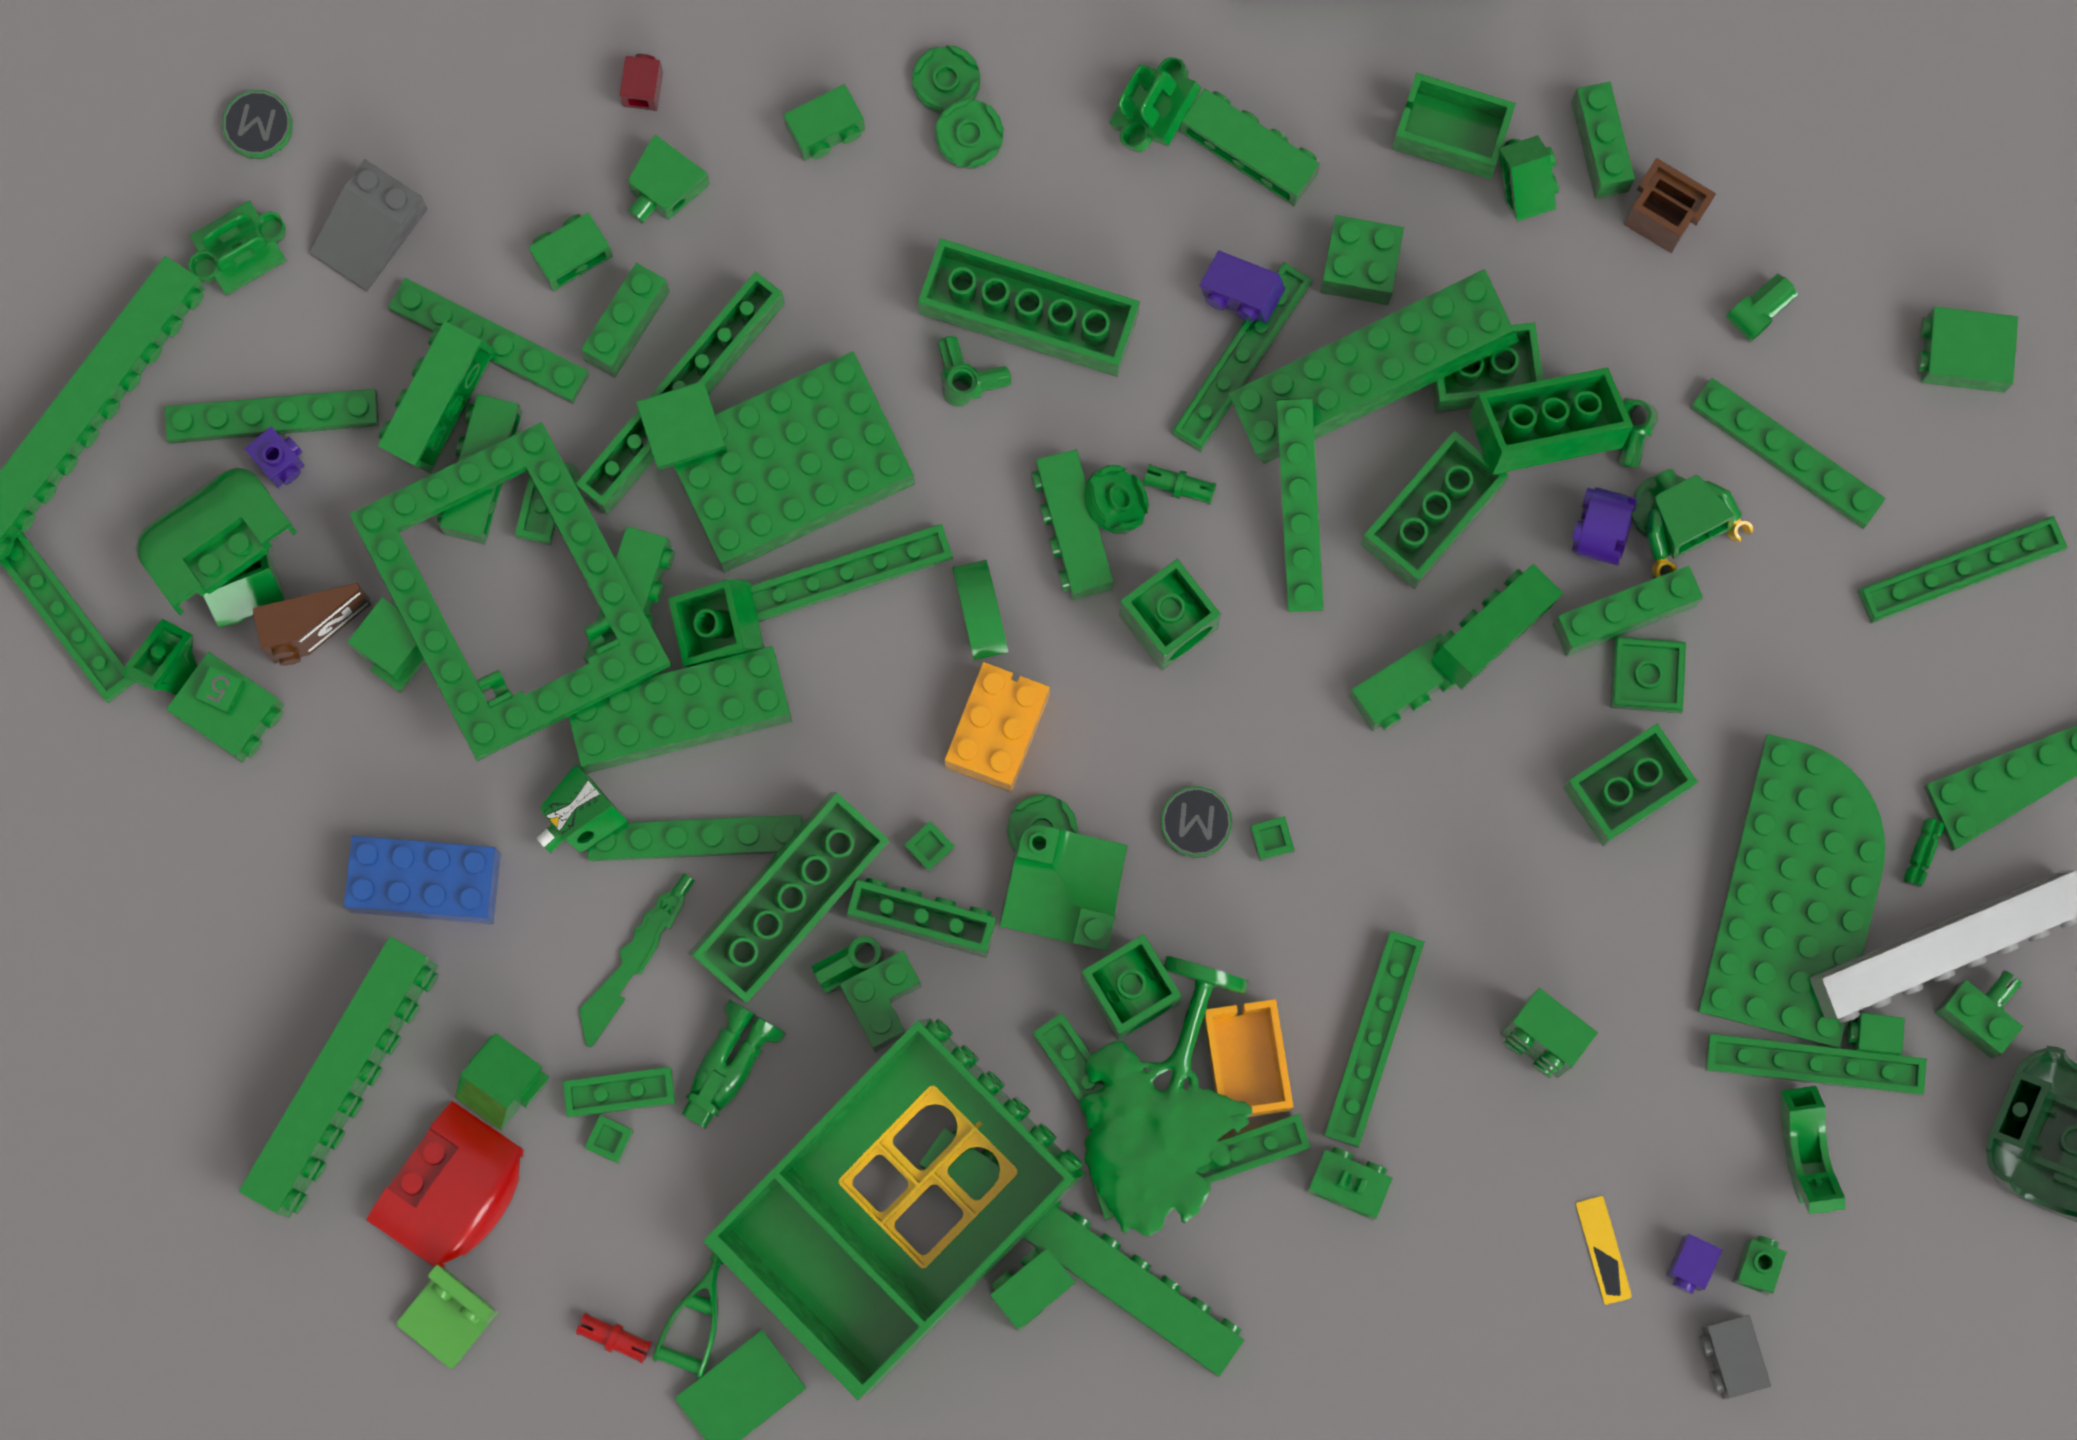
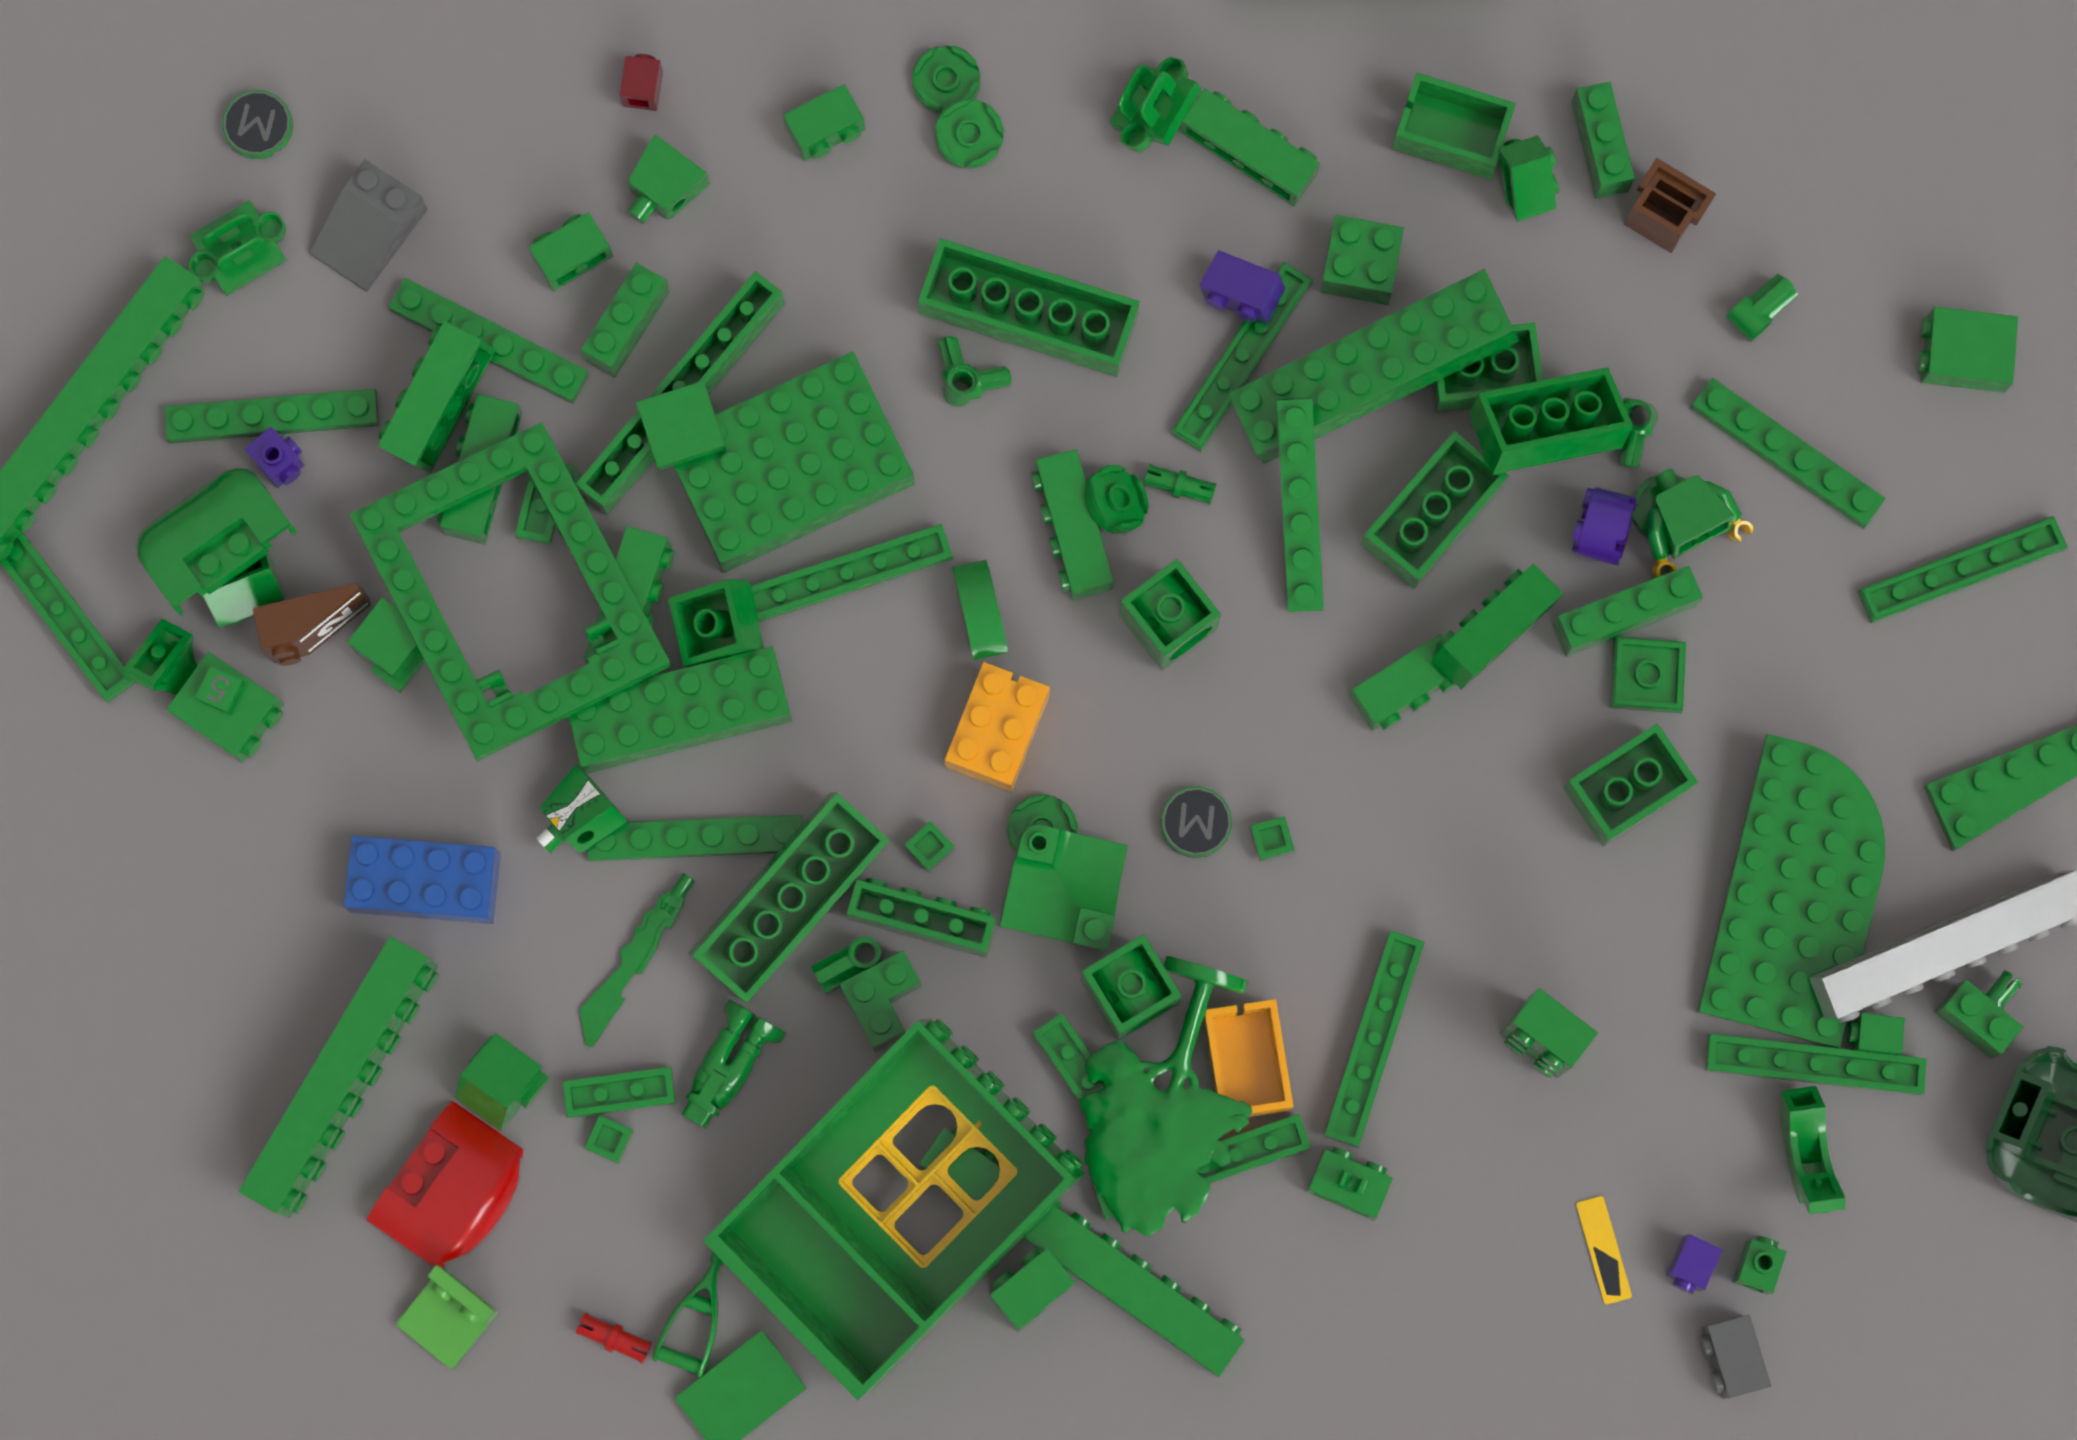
(1924, 852): green axle -> none

